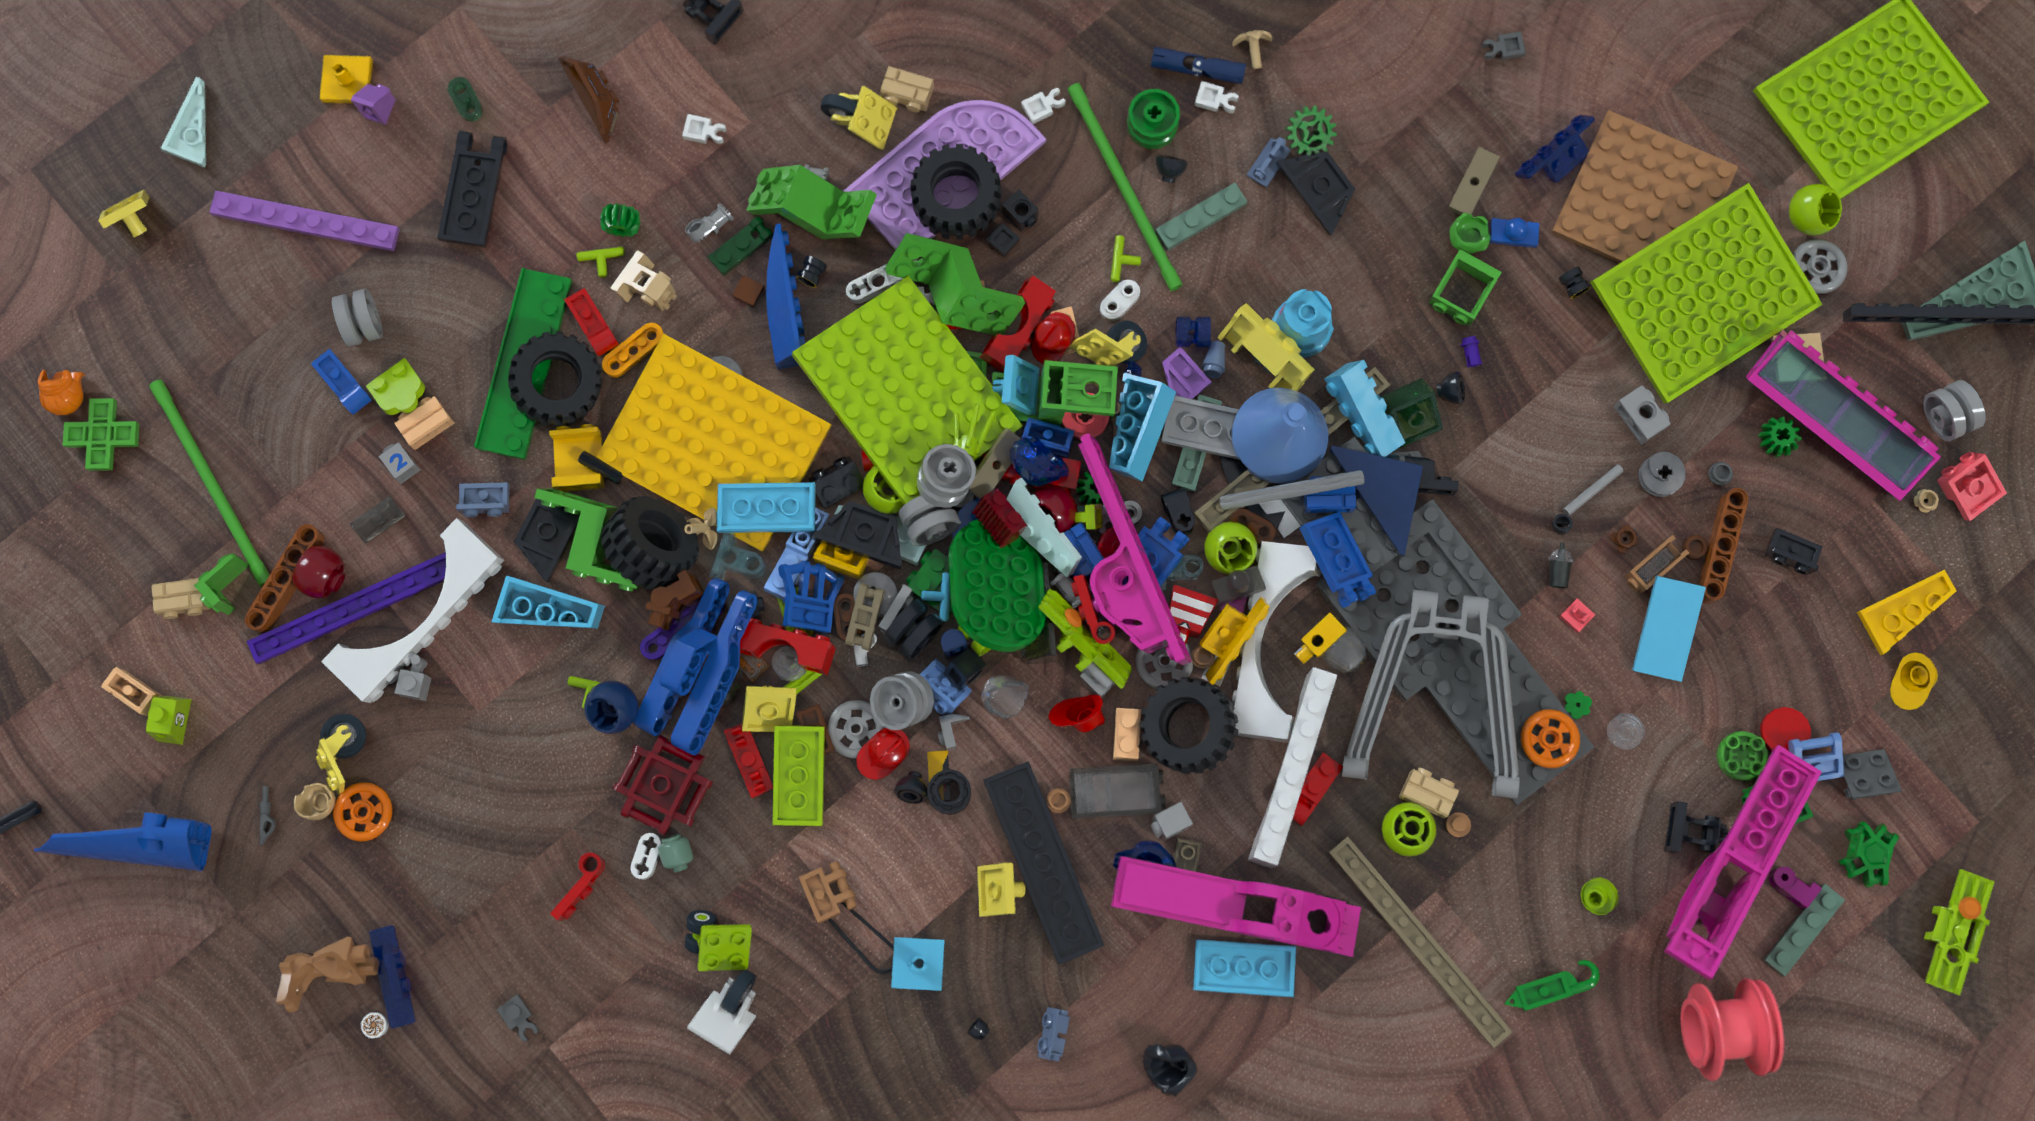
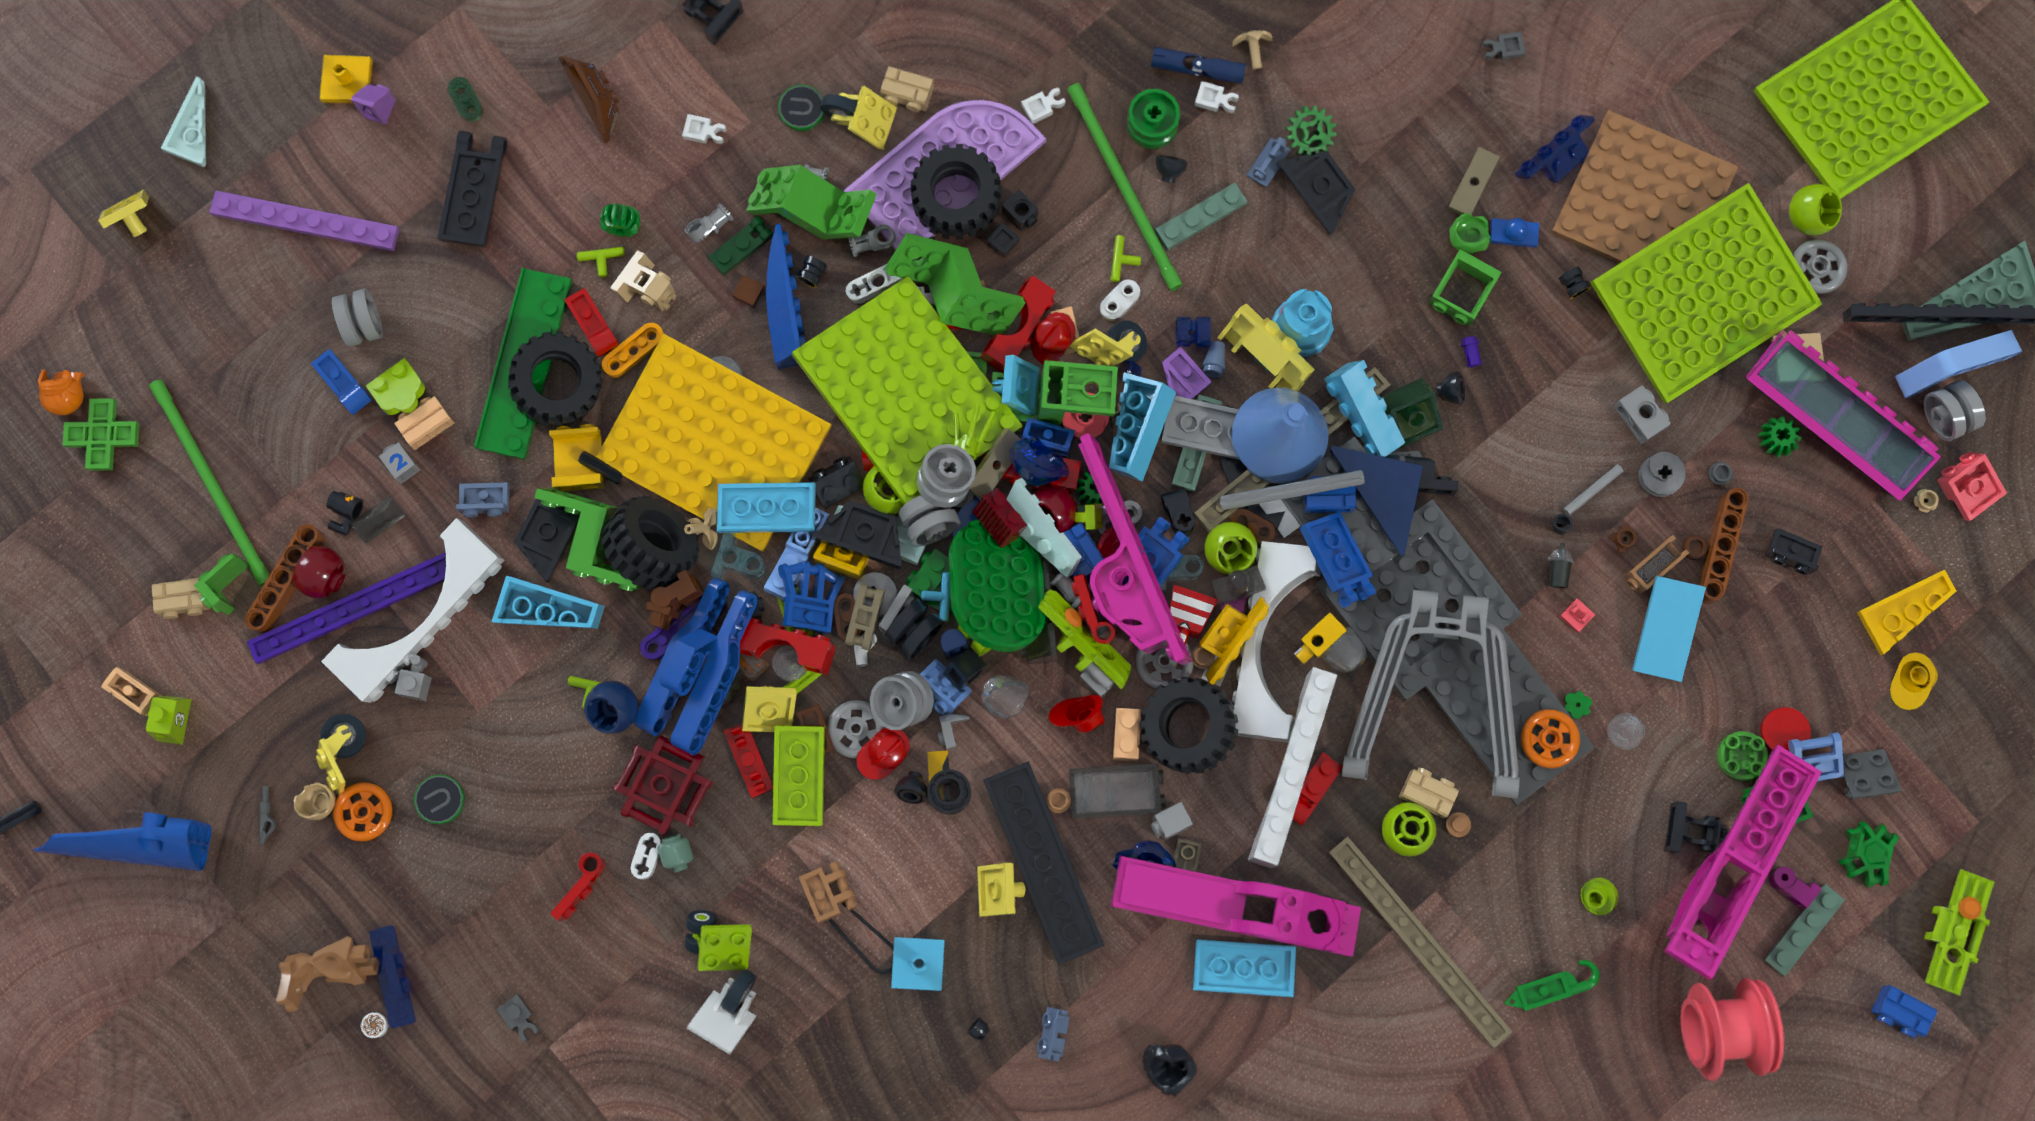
(346, 506): none -> black piece
(439, 799): none -> black tile
(801, 107): none -> black tile
(870, 240): none -> light grey connector
(1903, 1011): none -> blue brick
(1957, 361): none -> light blue beam

